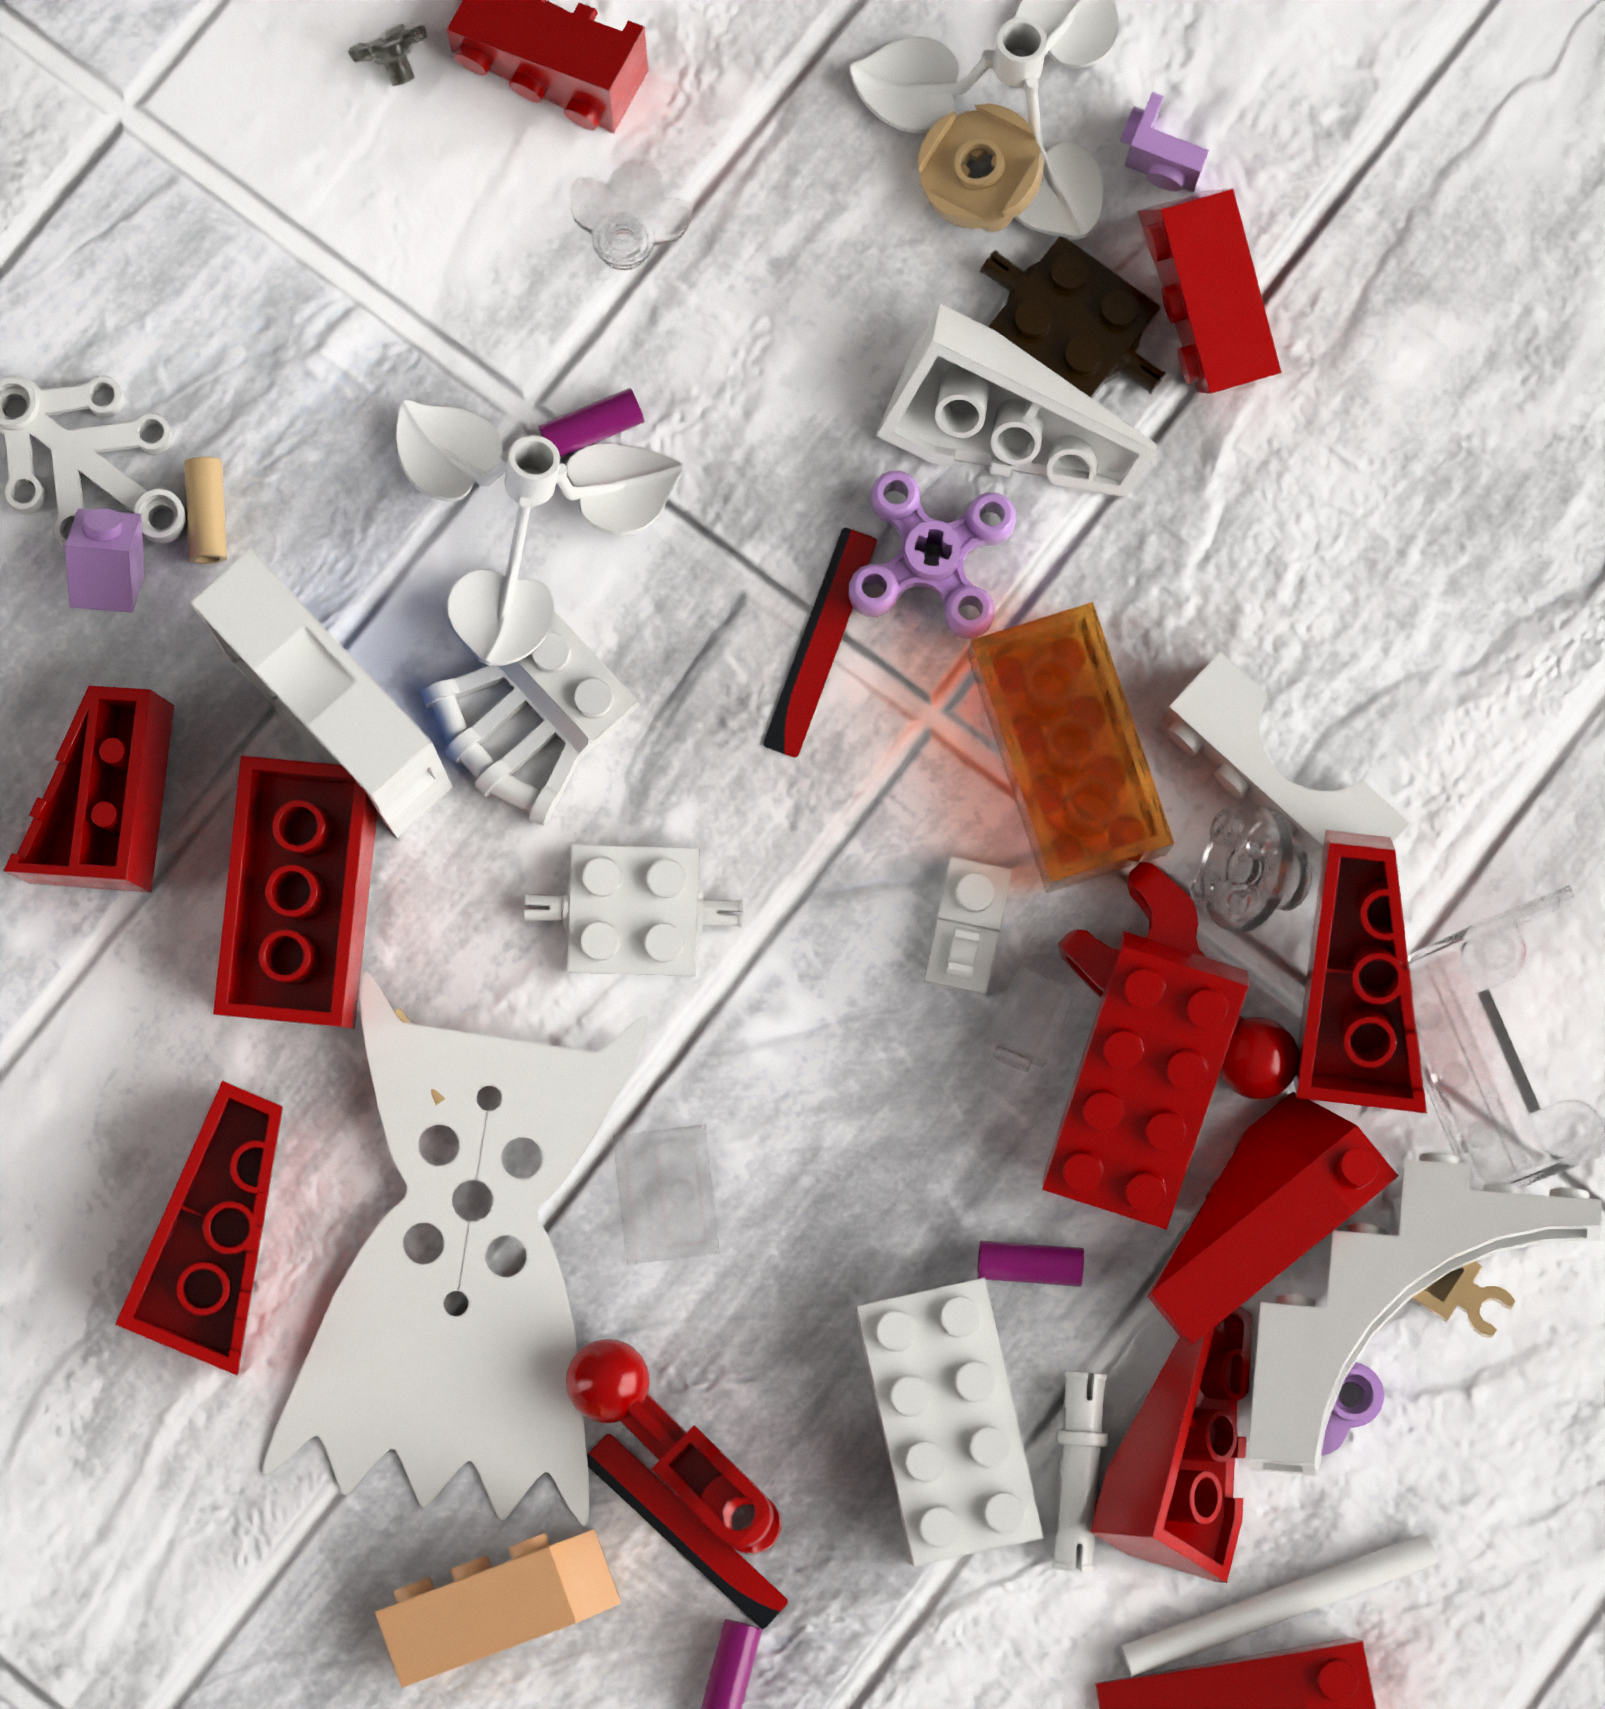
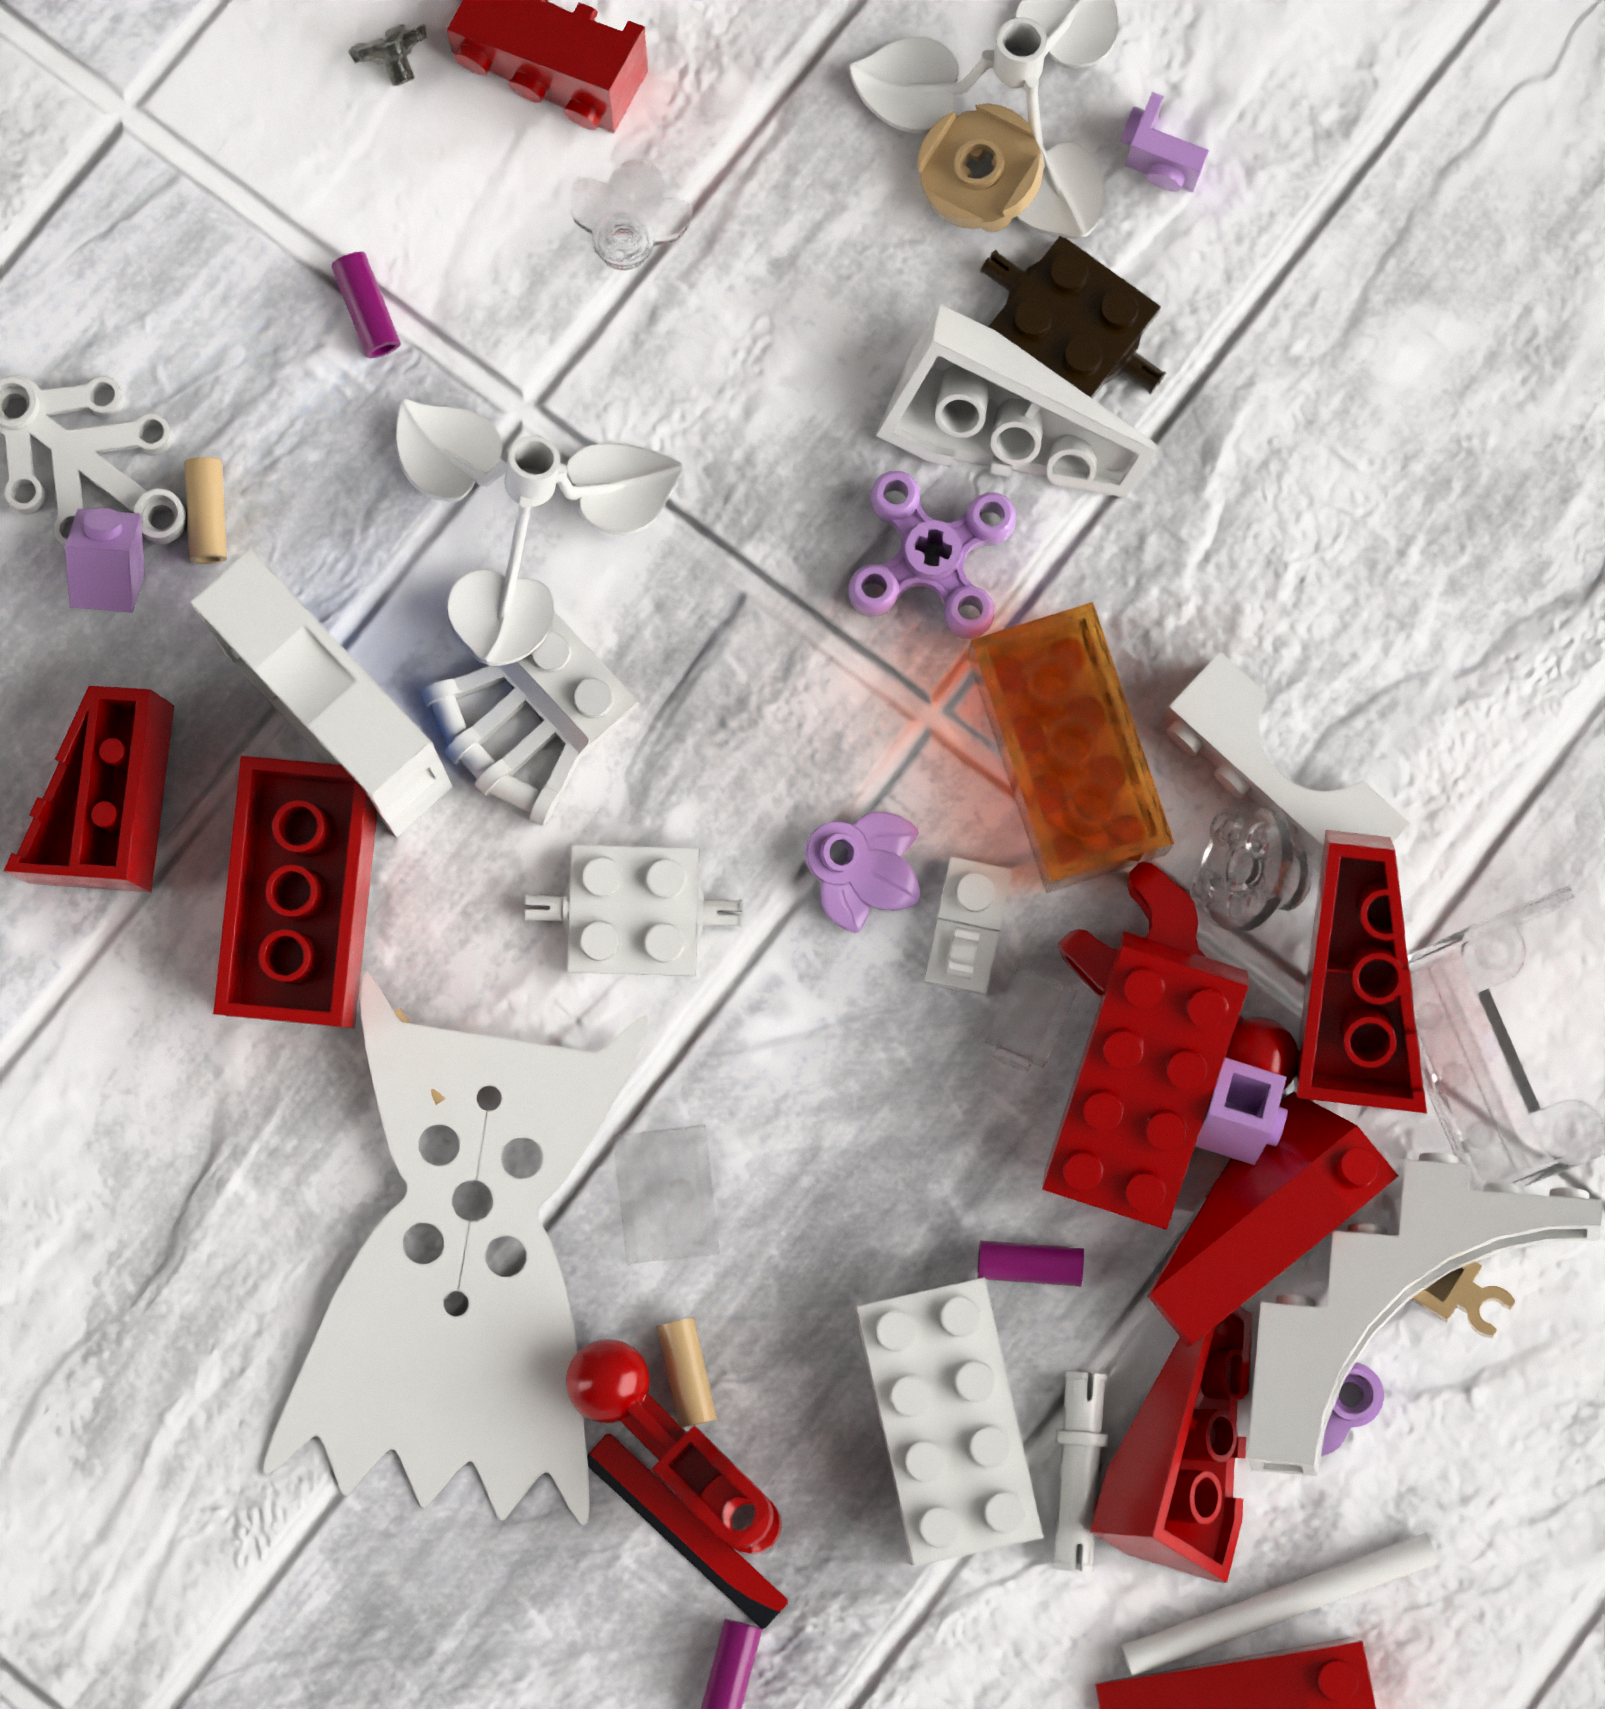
(207, 1246): red wedge -> none
(365, 304): none -> magenta axle
(496, 1606): light nougat wedge -> none
(593, 422): magenta hinge -> none
(686, 1372): none -> tan axle
(818, 645): red sticker -> none
(872, 872): none -> lavender plate
(1210, 290): red wedge -> none
(1243, 1112): none -> lavender brick

